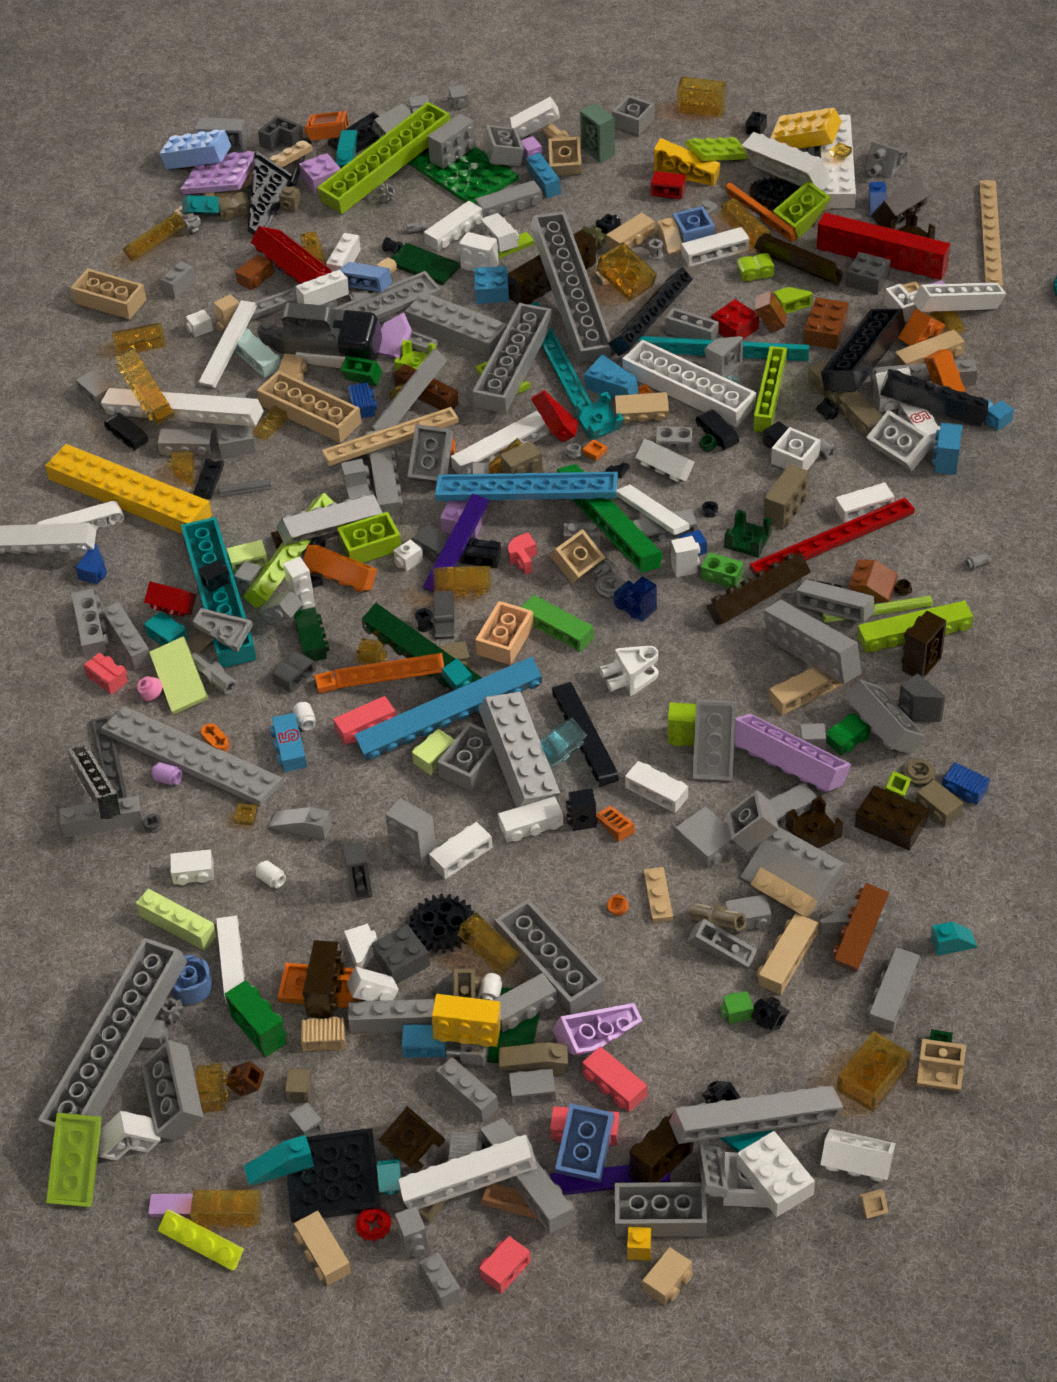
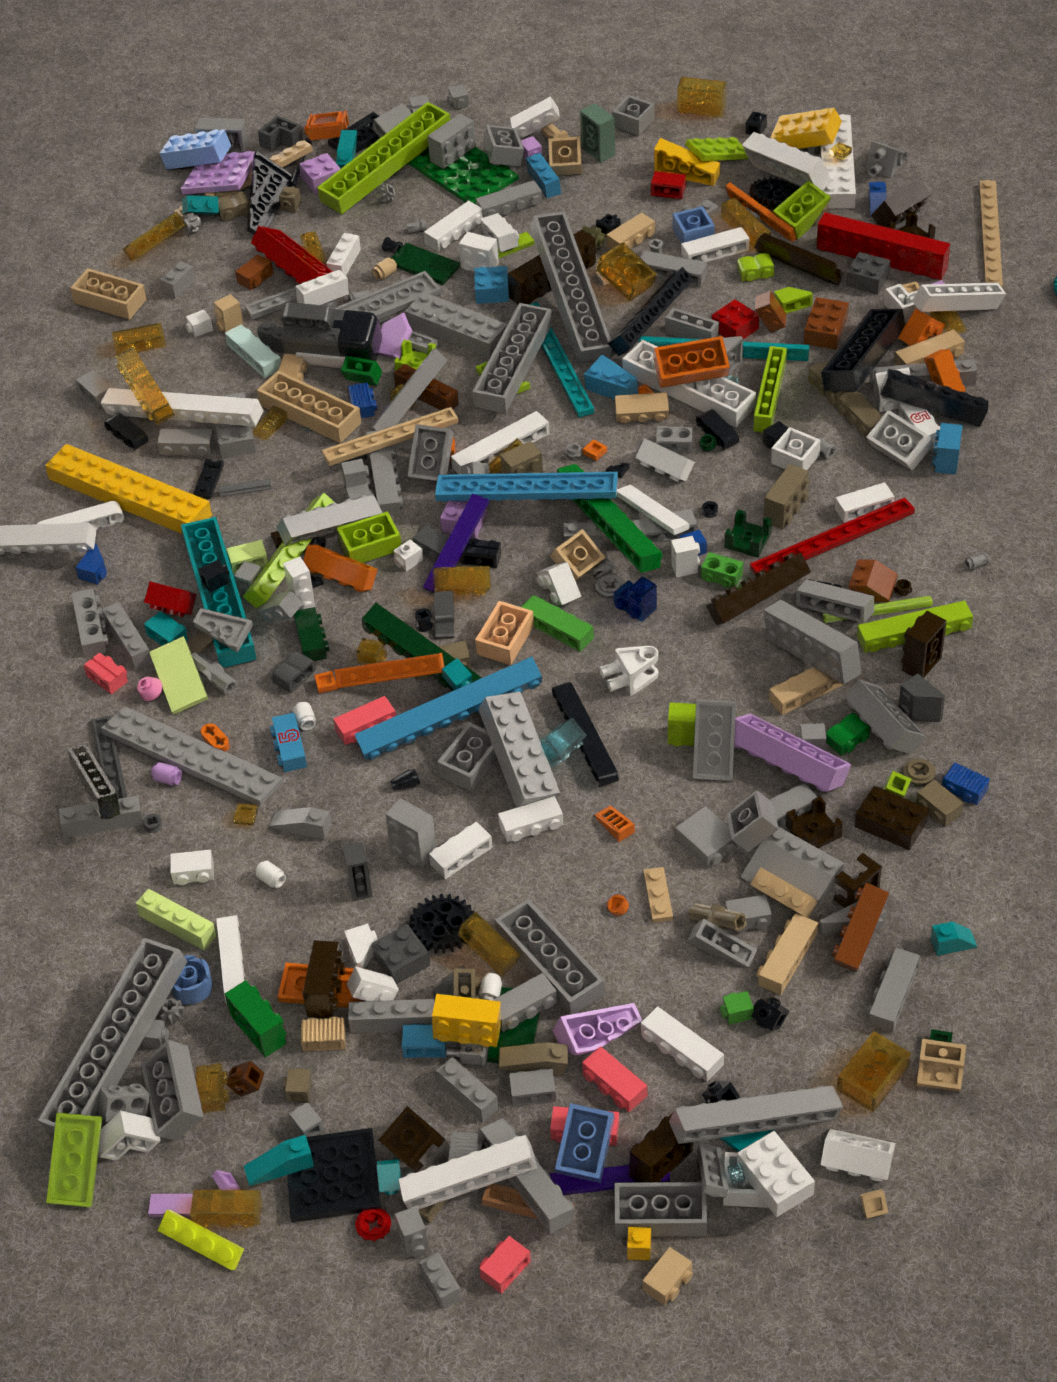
(124, 1101): none -> light grey brick
(183, 466): clear yellow slope -> none
(225, 1180): none -> lavender tile
(227, 344): white tile -> none
(321, 1248): tan brick -> none
(367, 276): medium blue brick -> none
(405, 780): none -> black cone
(431, 750): yellowish green brick -> none
(520, 552): coral brick -> none
(556, 418): red slope -> none
(560, 582): none -> white brick
(581, 810): black brick -> none
(598, 417): teal panel -> none
(656, 786): white brick -> none
(666, 265): none -> light grey brick
(669, 234): tan slope -> none
(682, 1044): none -> white brick
(691, 361): none -> orange brick
(736, 1174): none -> clear light blue bush
(827, 409): black brick -> none
(870, 876): none -> dark brown panel
(999, 415): dark azure brick -> none

